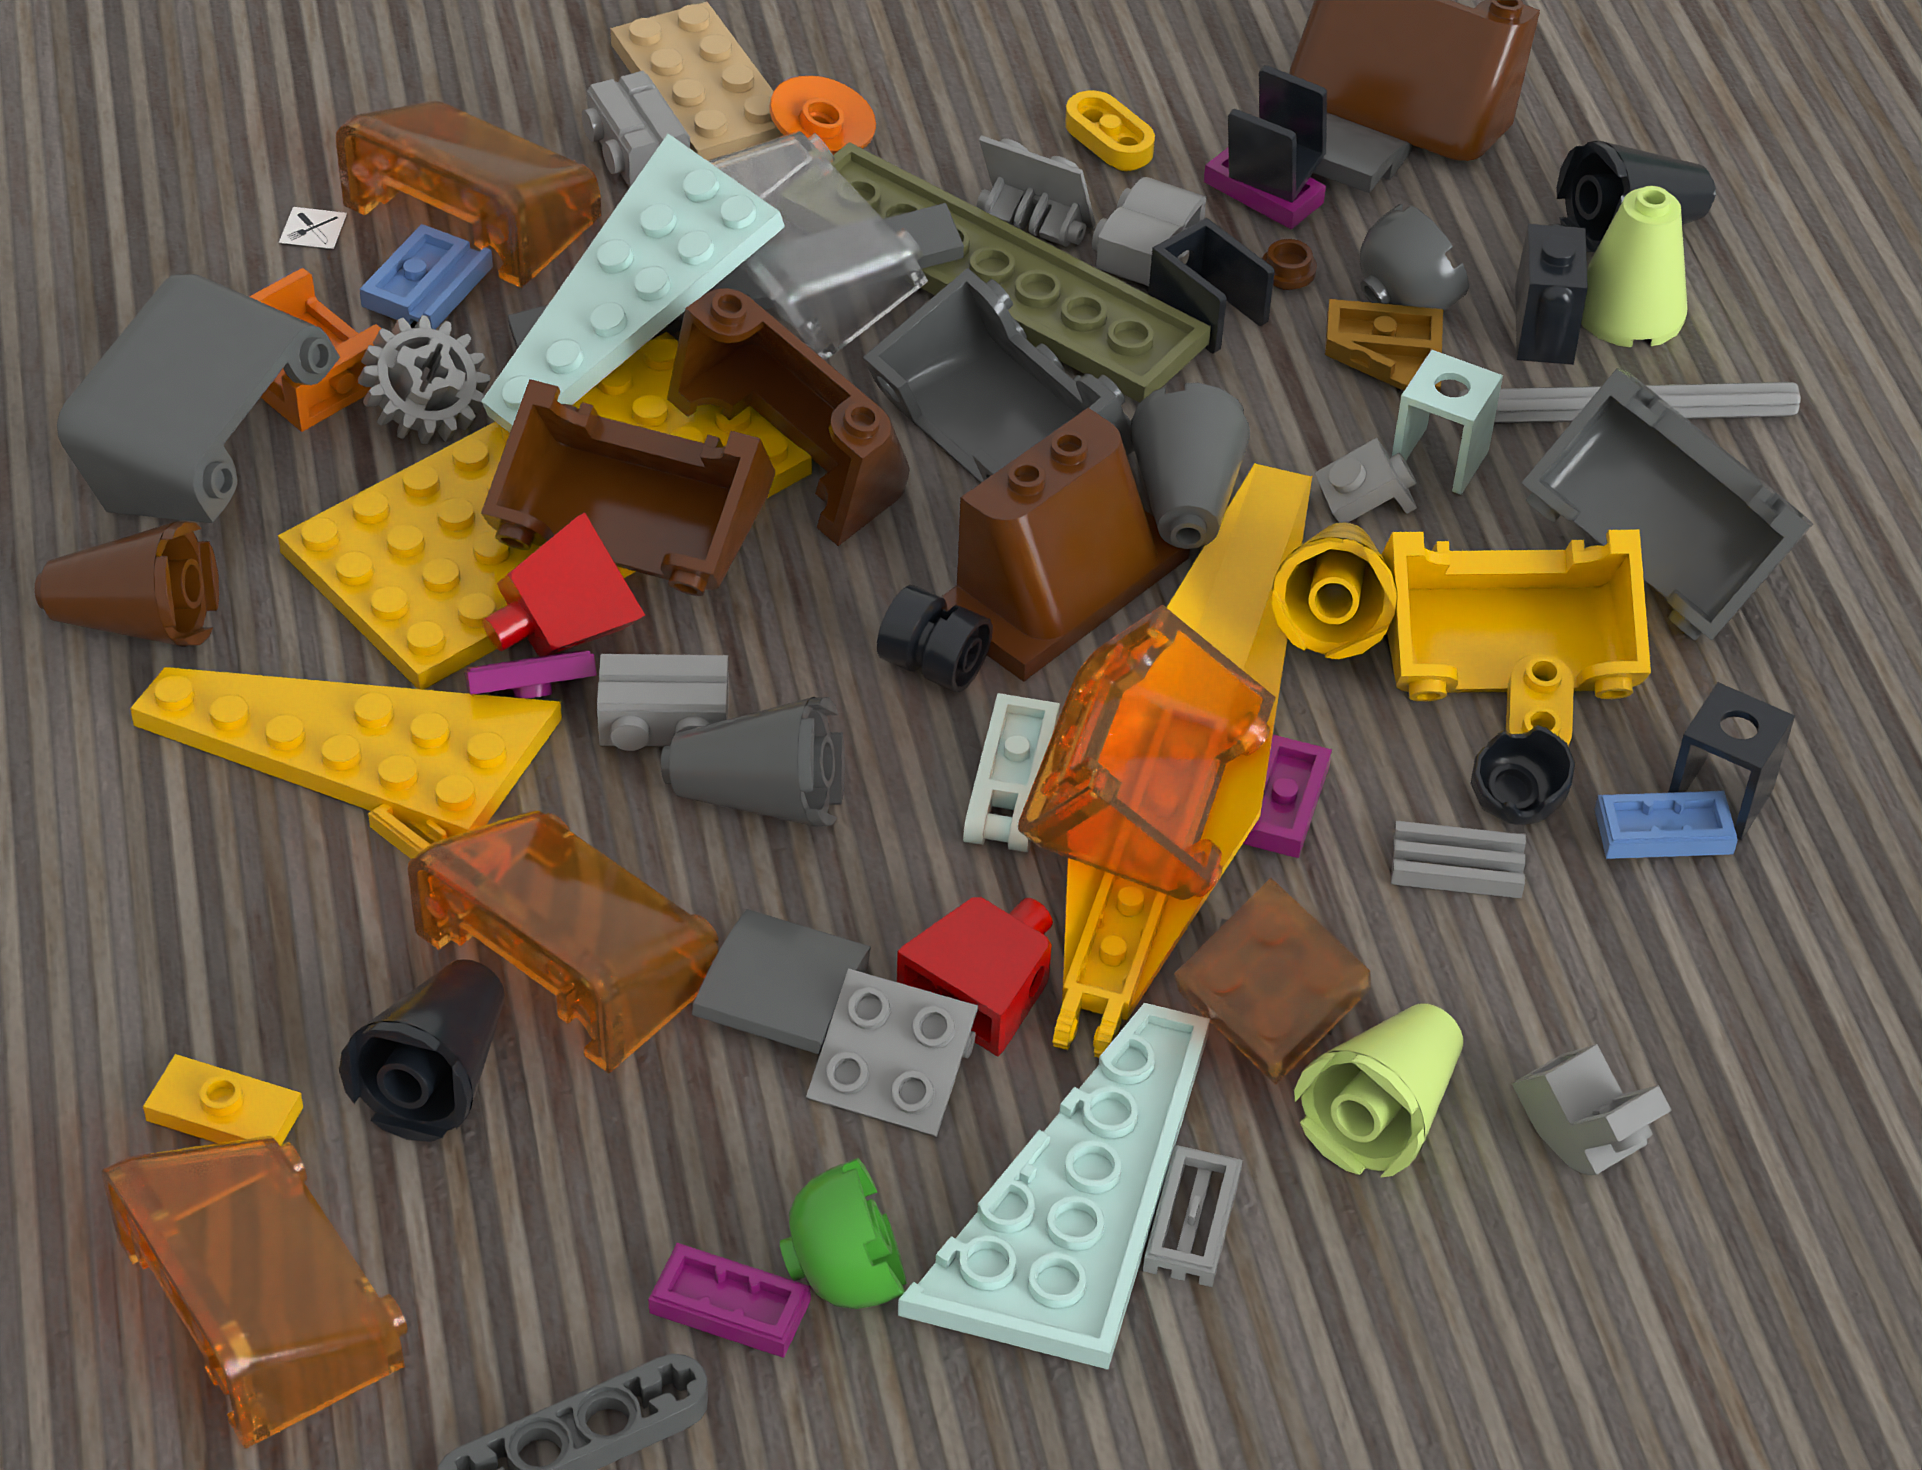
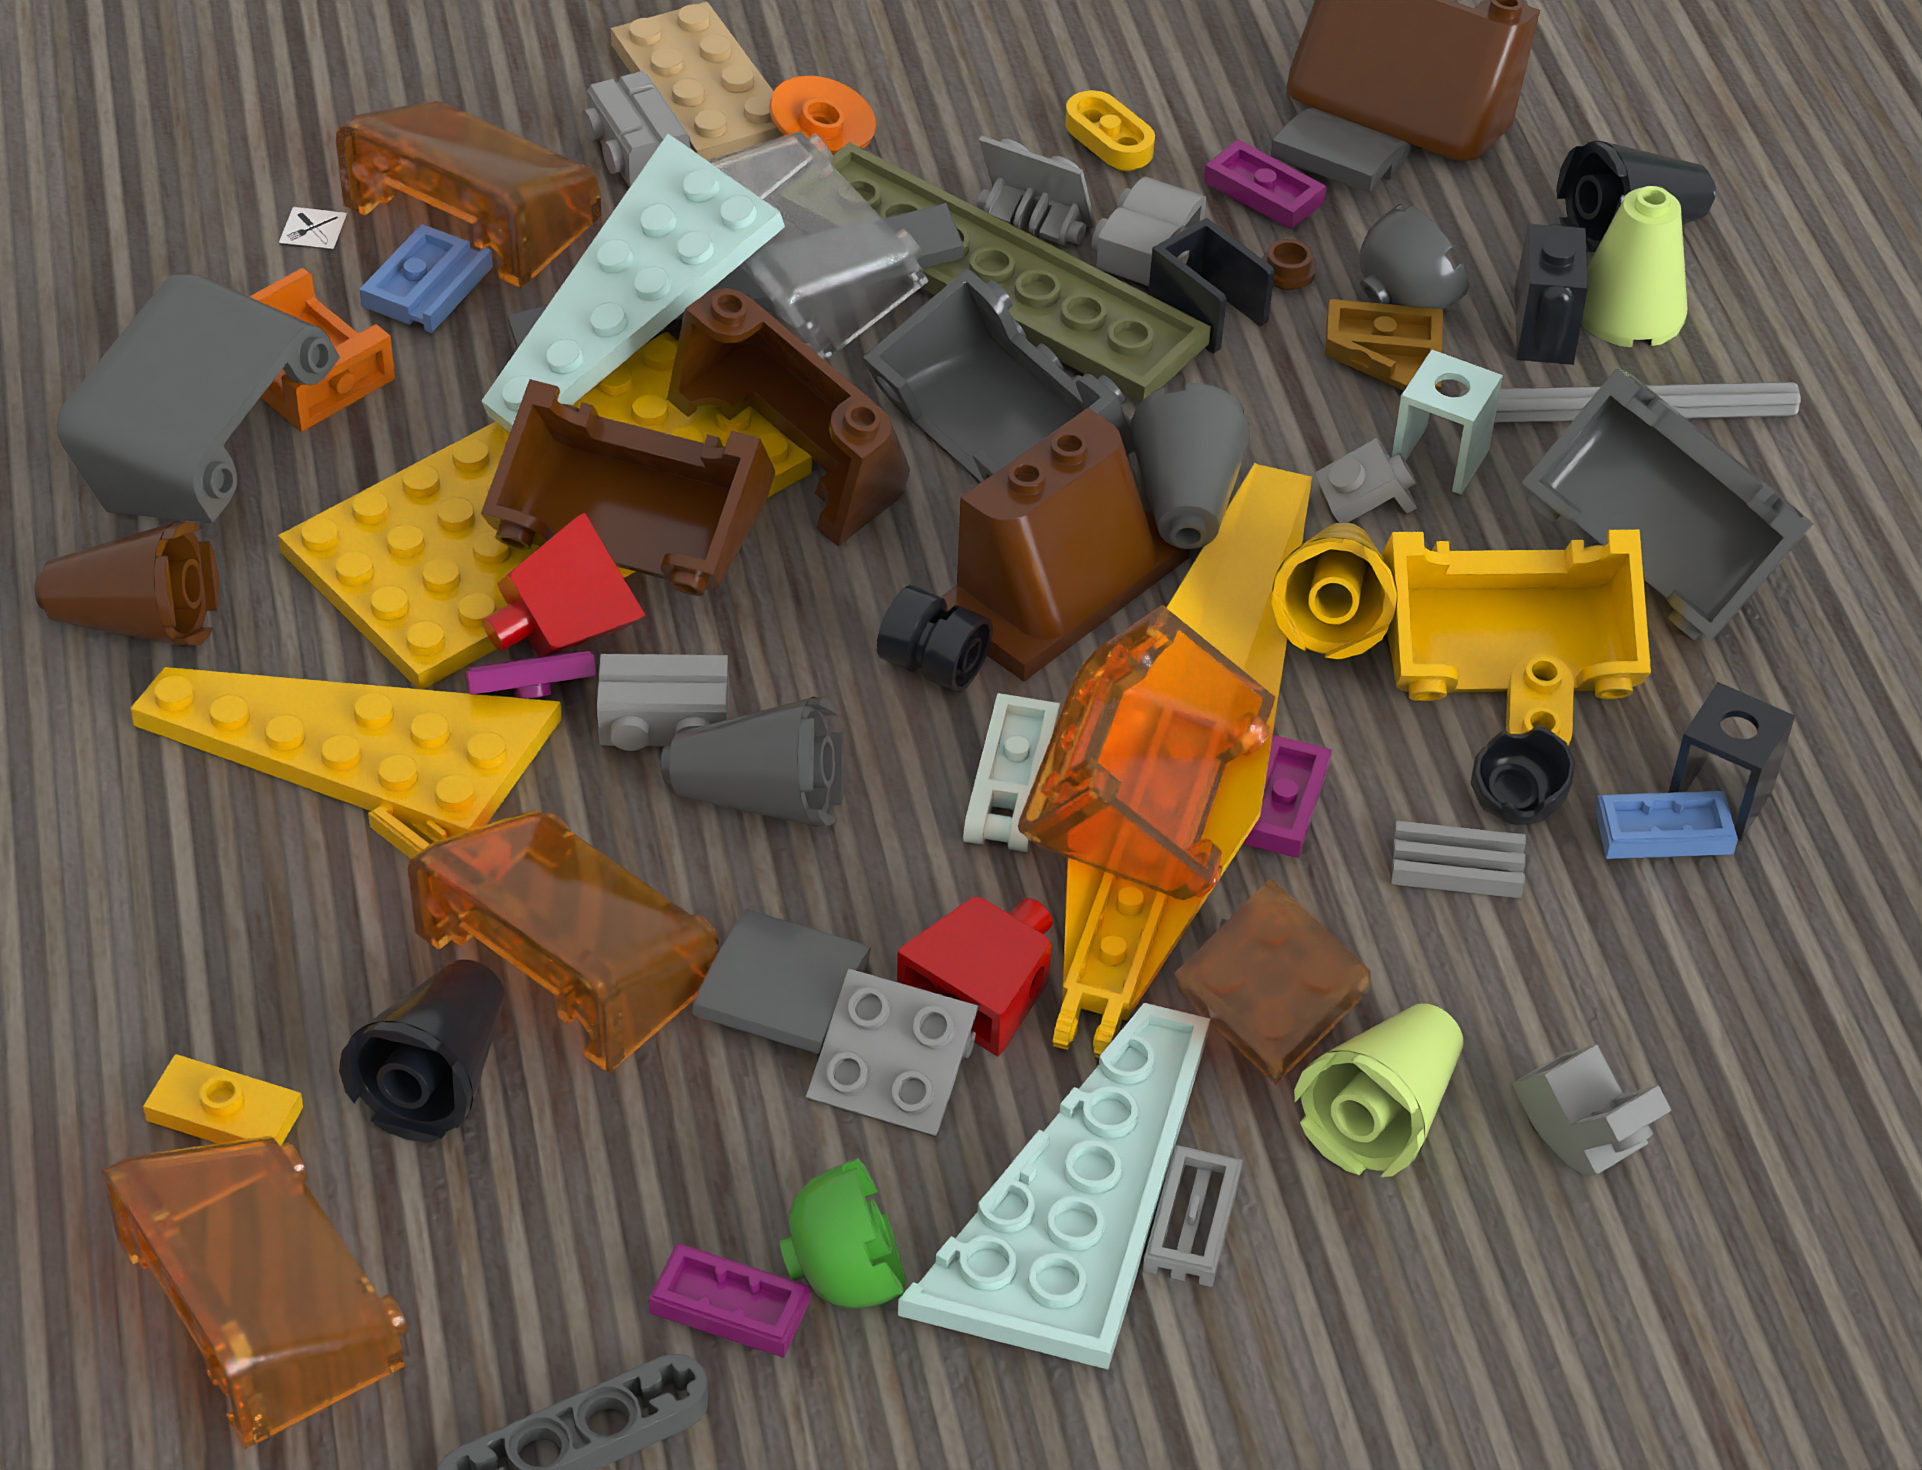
(395, 374): light grey gear -> none
(1286, 140): black piece -> none

